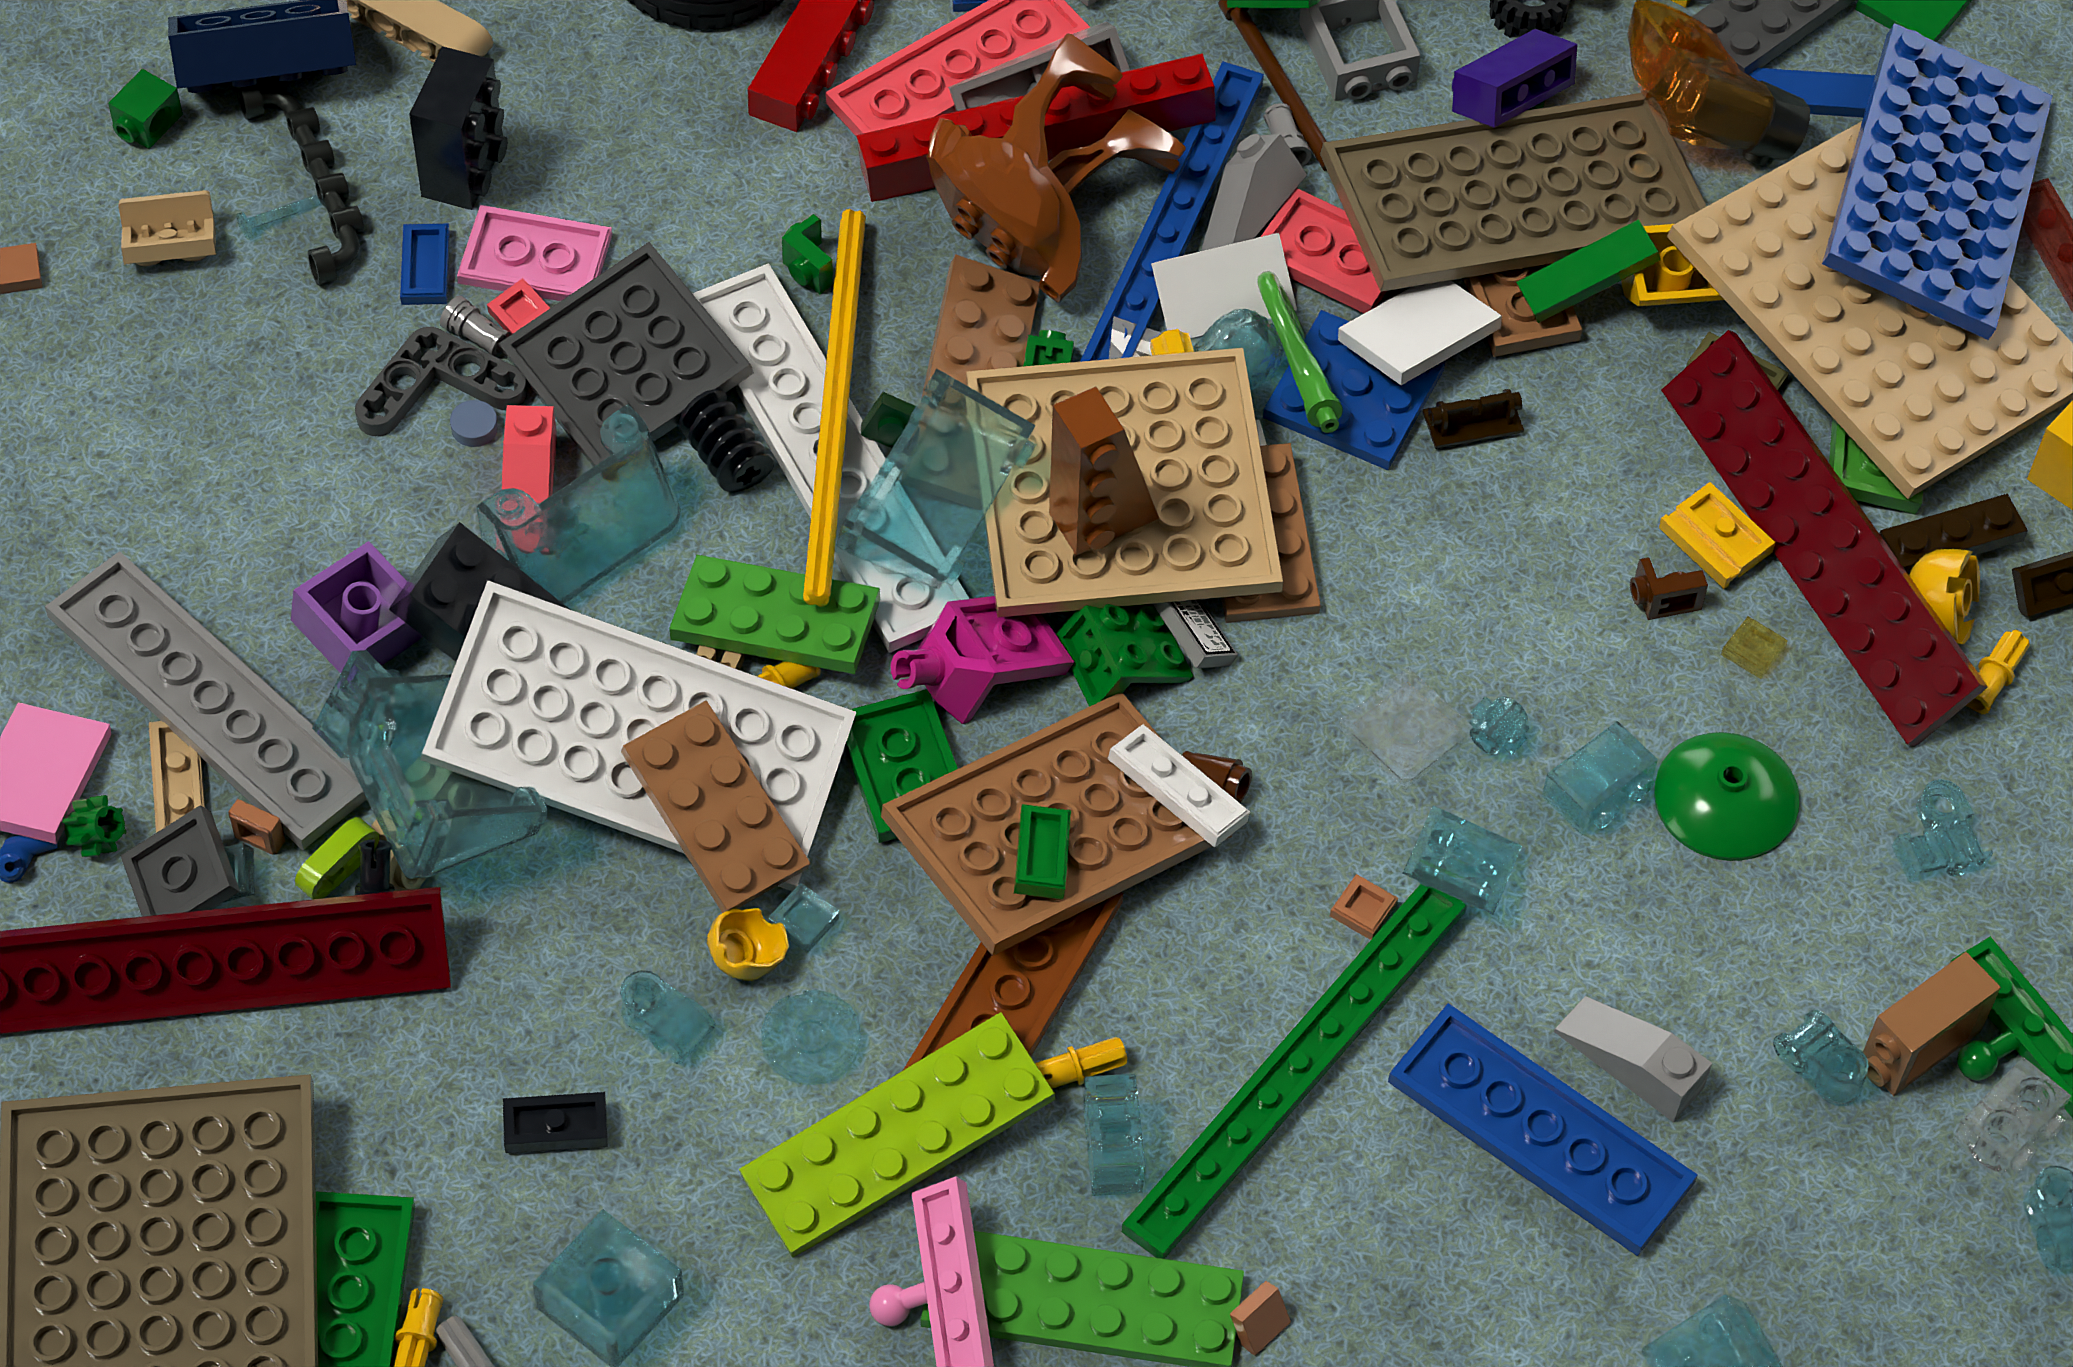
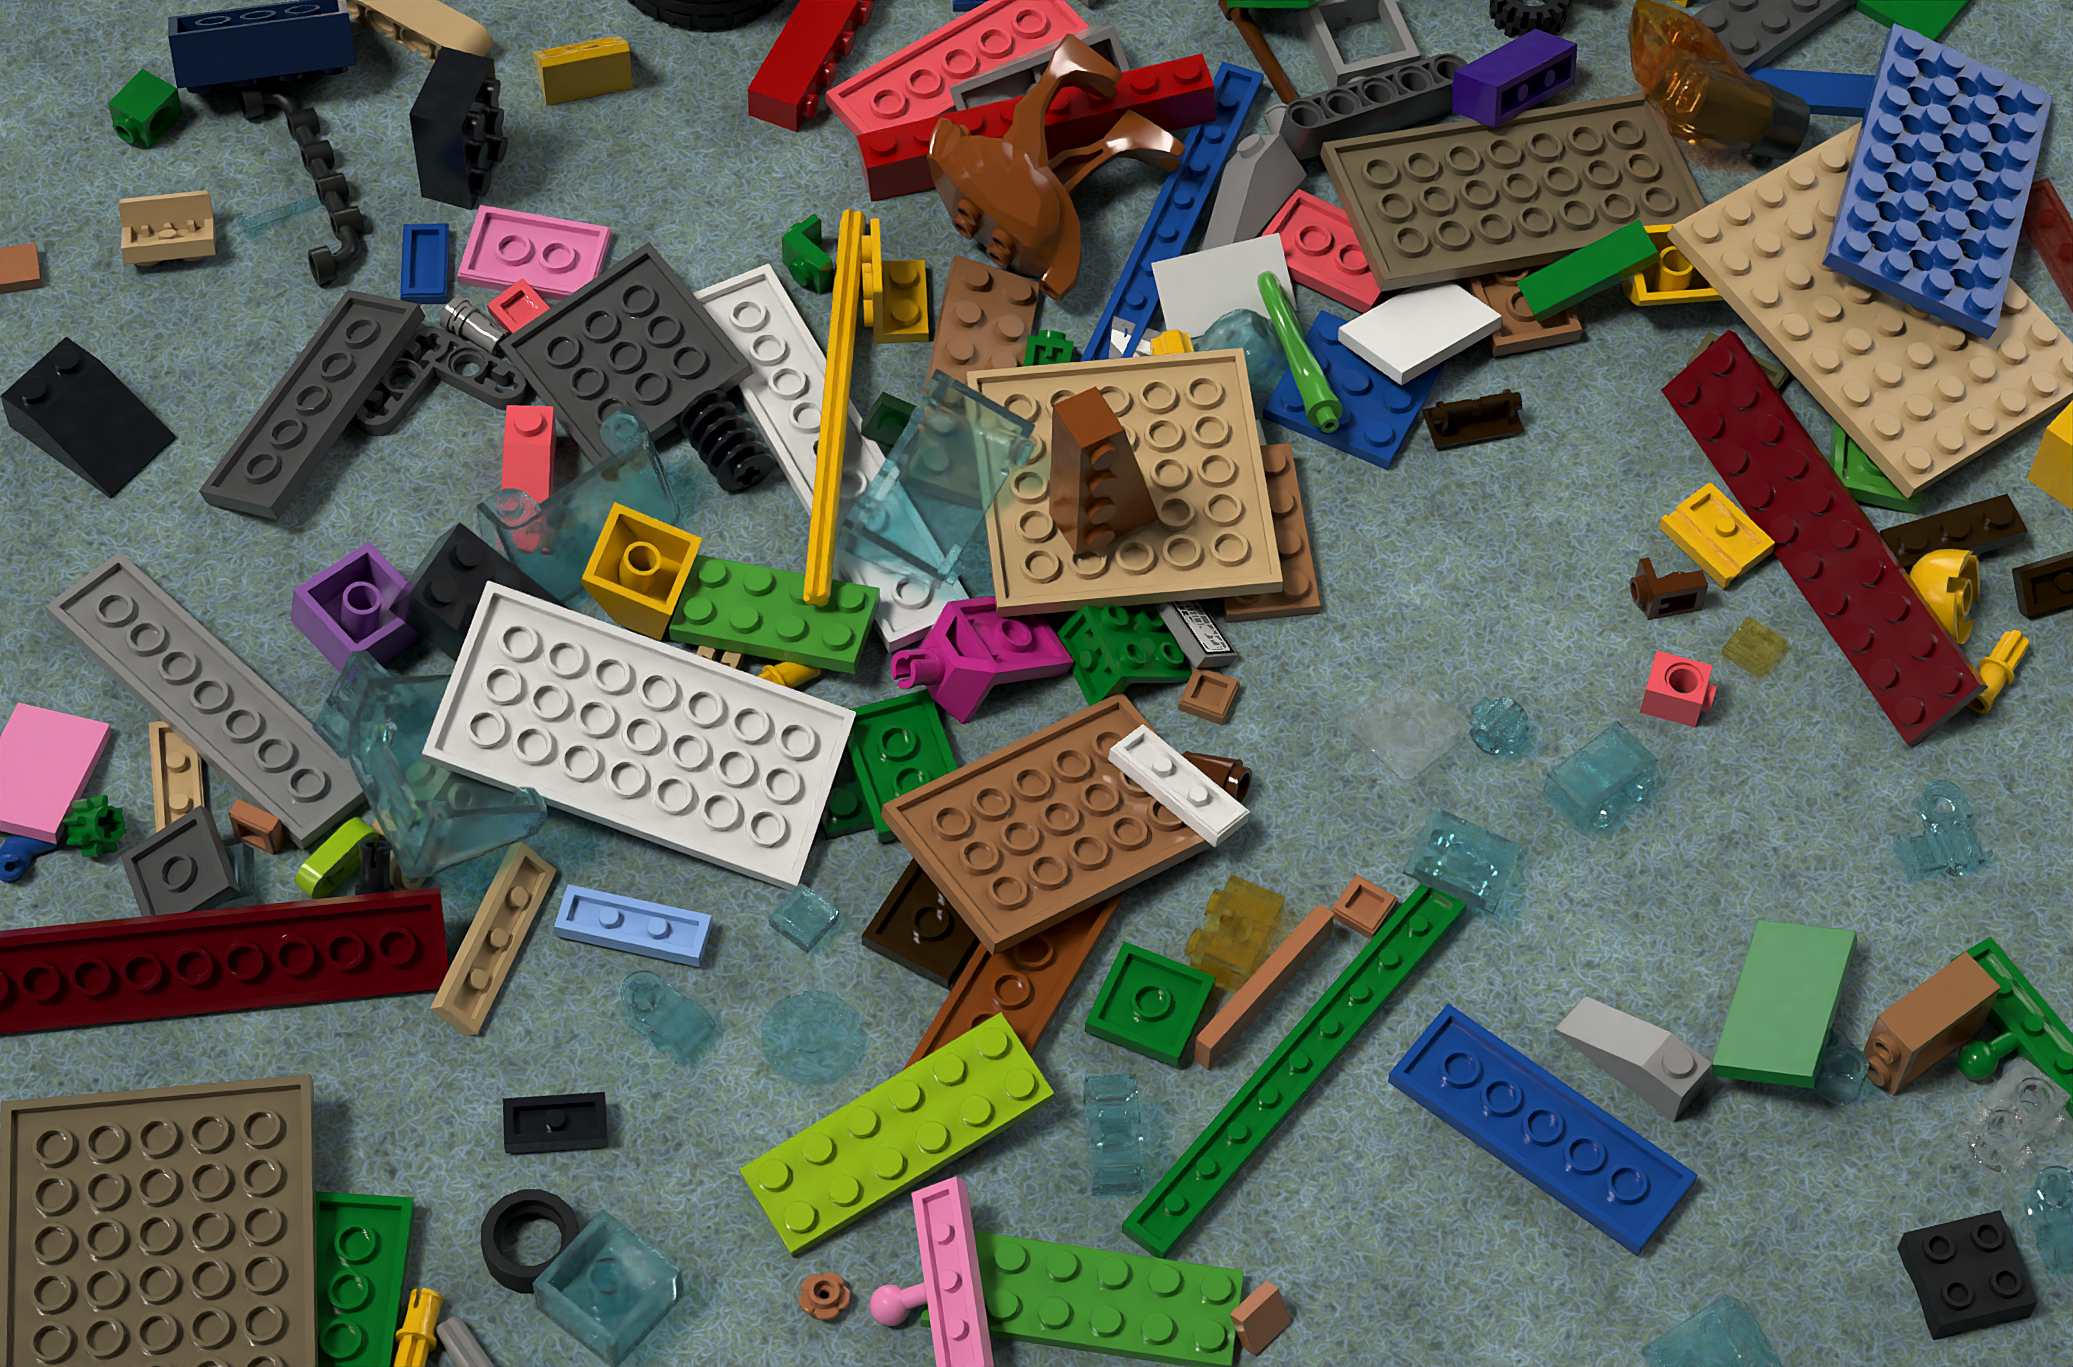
(85, 418): none -> black slope
(312, 404): none -> dark grey plate
(473, 423): sand blue tile -> none
(493, 939): none -> tan plate
(513, 1208): none -> black tyre
(584, 69): none -> yellow slope
(633, 925): none -> light blue plate
(639, 569): none -> yellow slope
(715, 807): medium nougat plate -> none
(746, 944): yellow hair -> none
(824, 1308): none -> nougat plate
(845, 812): none -> dark green plate
(893, 294): none -> yellow bracket
(921, 929): none -> dark brown plate
(1042, 851): green tile -> none
(1083, 1062): yellow axle -> none
(1150, 1004): none -> green plate
(1209, 695): none -> medium nougat tile
(1254, 918): none -> clear yellow brick
(1263, 986): none -> nougat tile
(1371, 105): none -> dark grey beam
(1673, 673): none -> coral brick
(1722, 816): green dish -> none
(1785, 1004): none -> tile
(1967, 1274): none -> black brick

